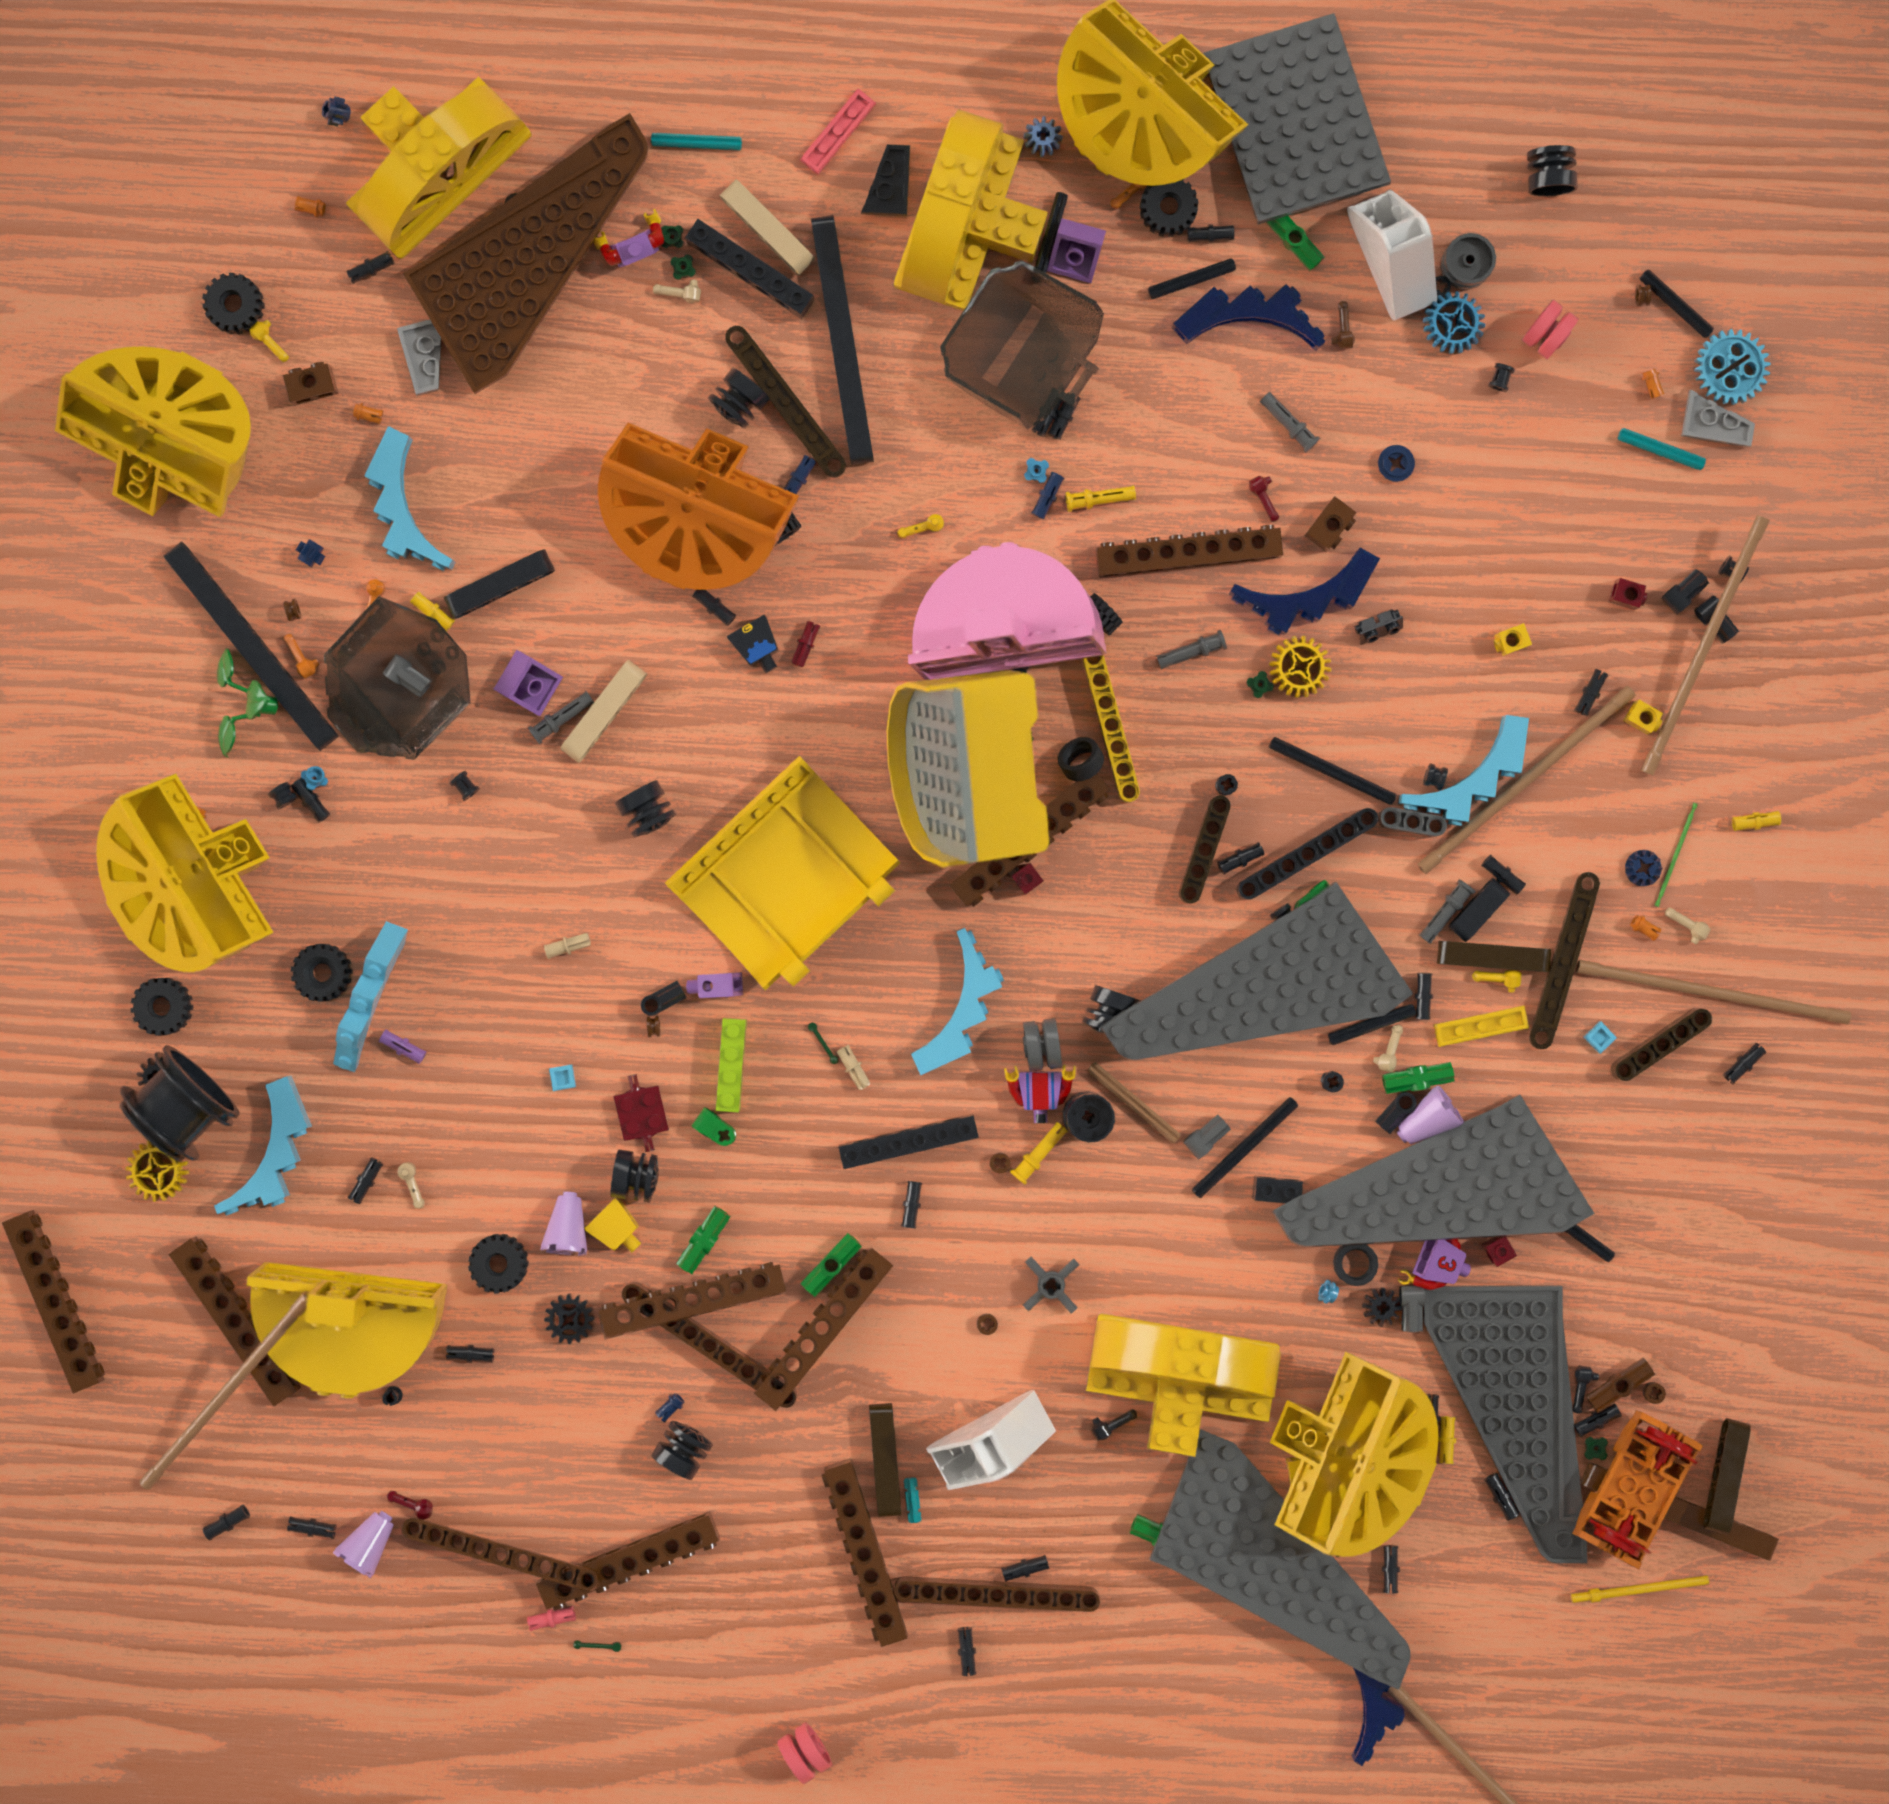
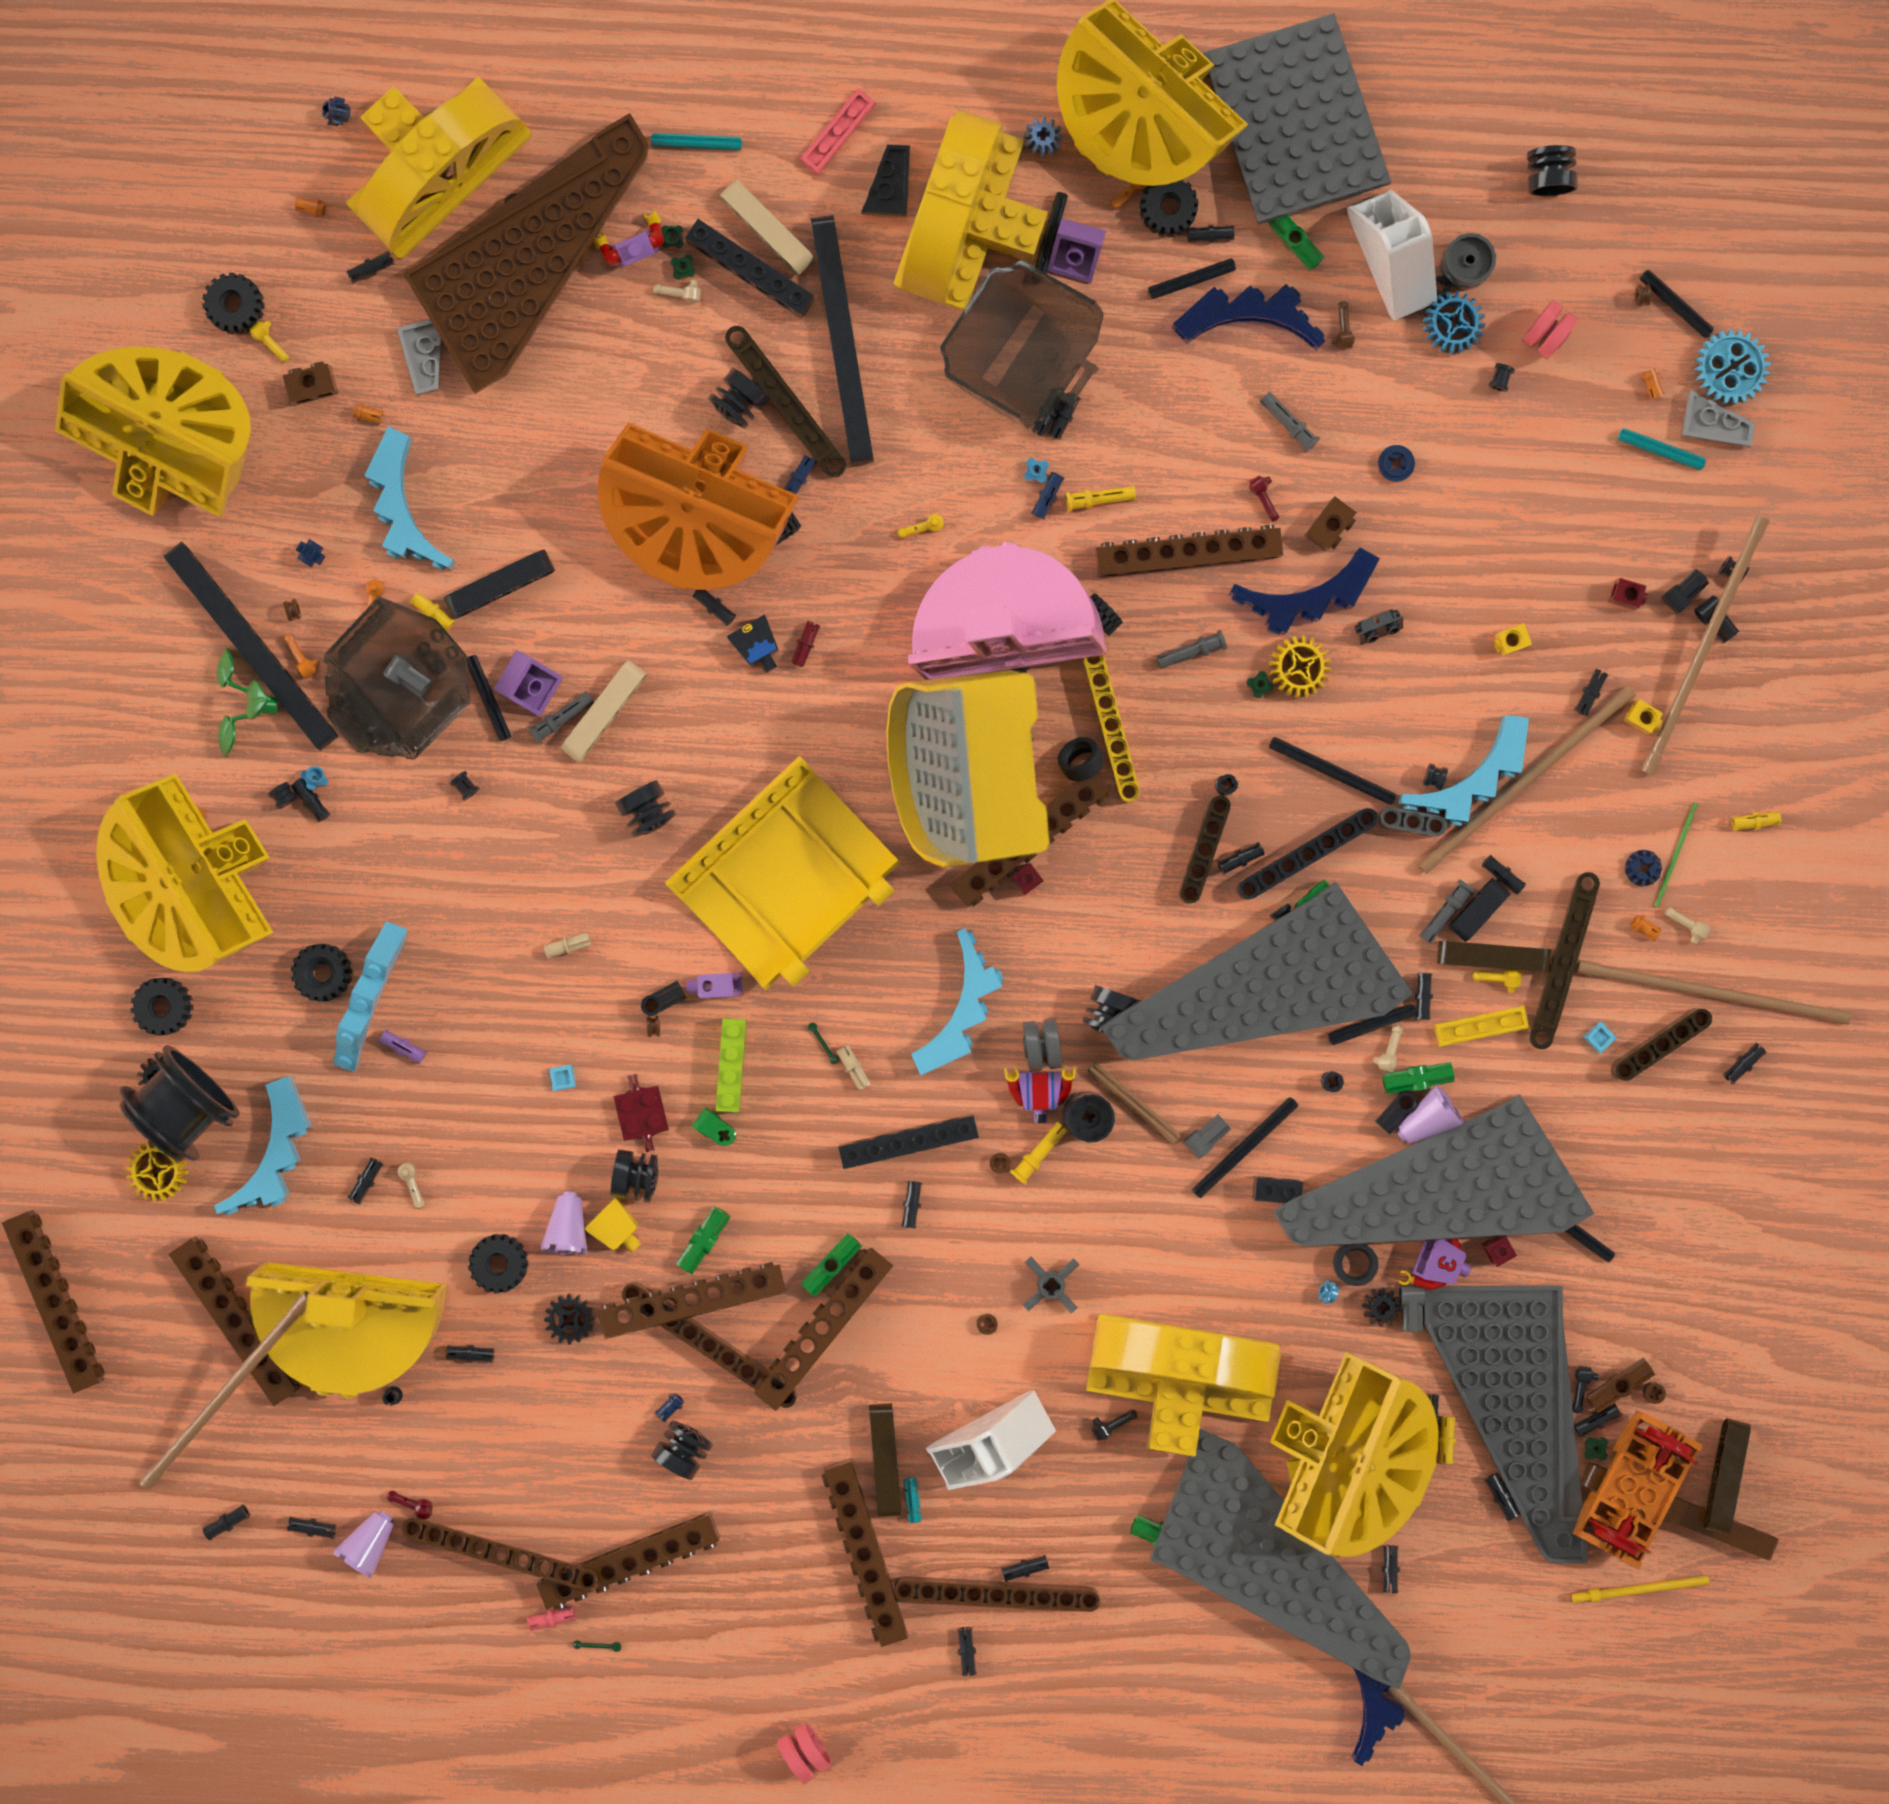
(488, 698): none -> black axle

